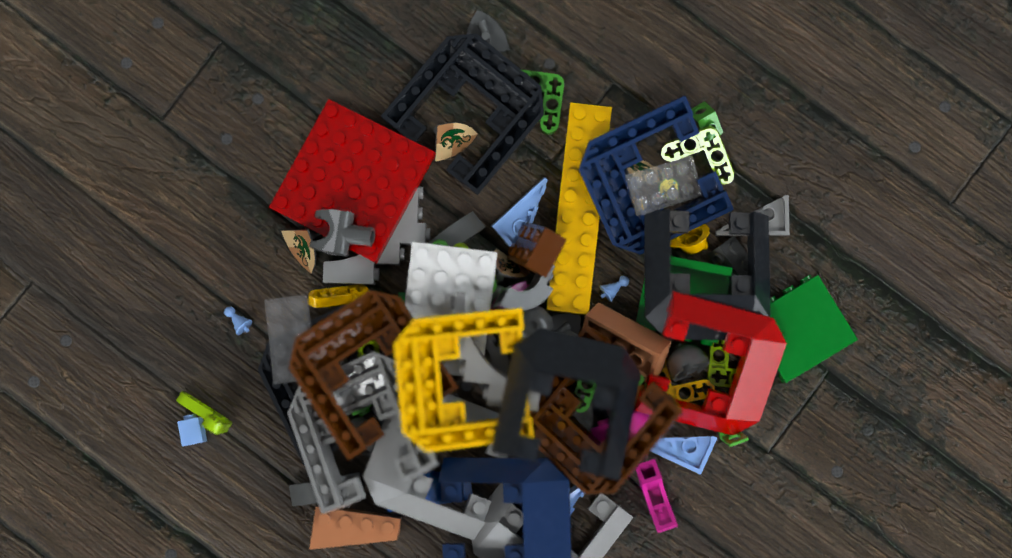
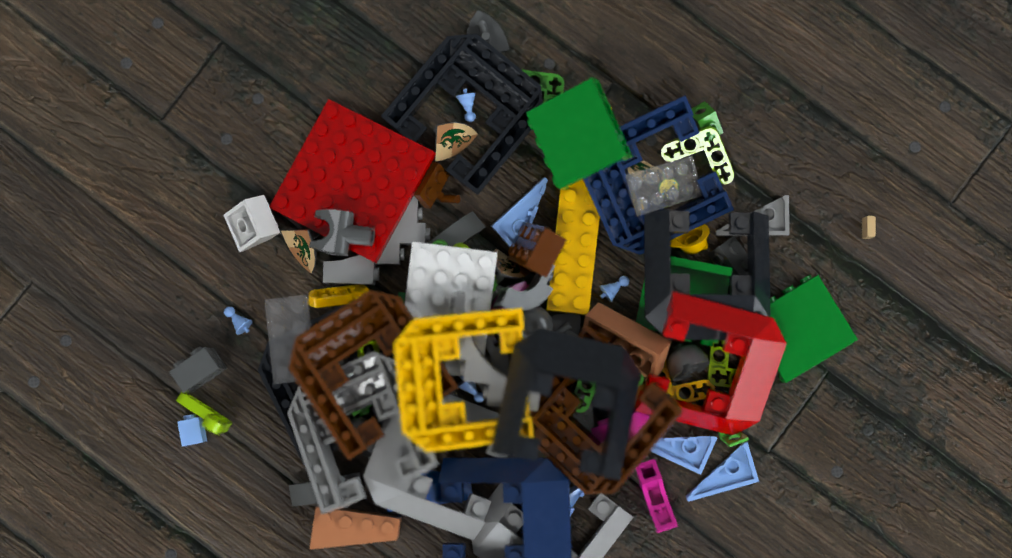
(197, 369): none -> dark grey brick
(251, 223): none -> white slope
(431, 187): none -> reddish brown plate
(467, 102): none -> light blue piece
(472, 389): none -> light blue piece
(578, 133): none -> green panel
(732, 473): none -> light blue wing
(868, 227): none -> tan tile

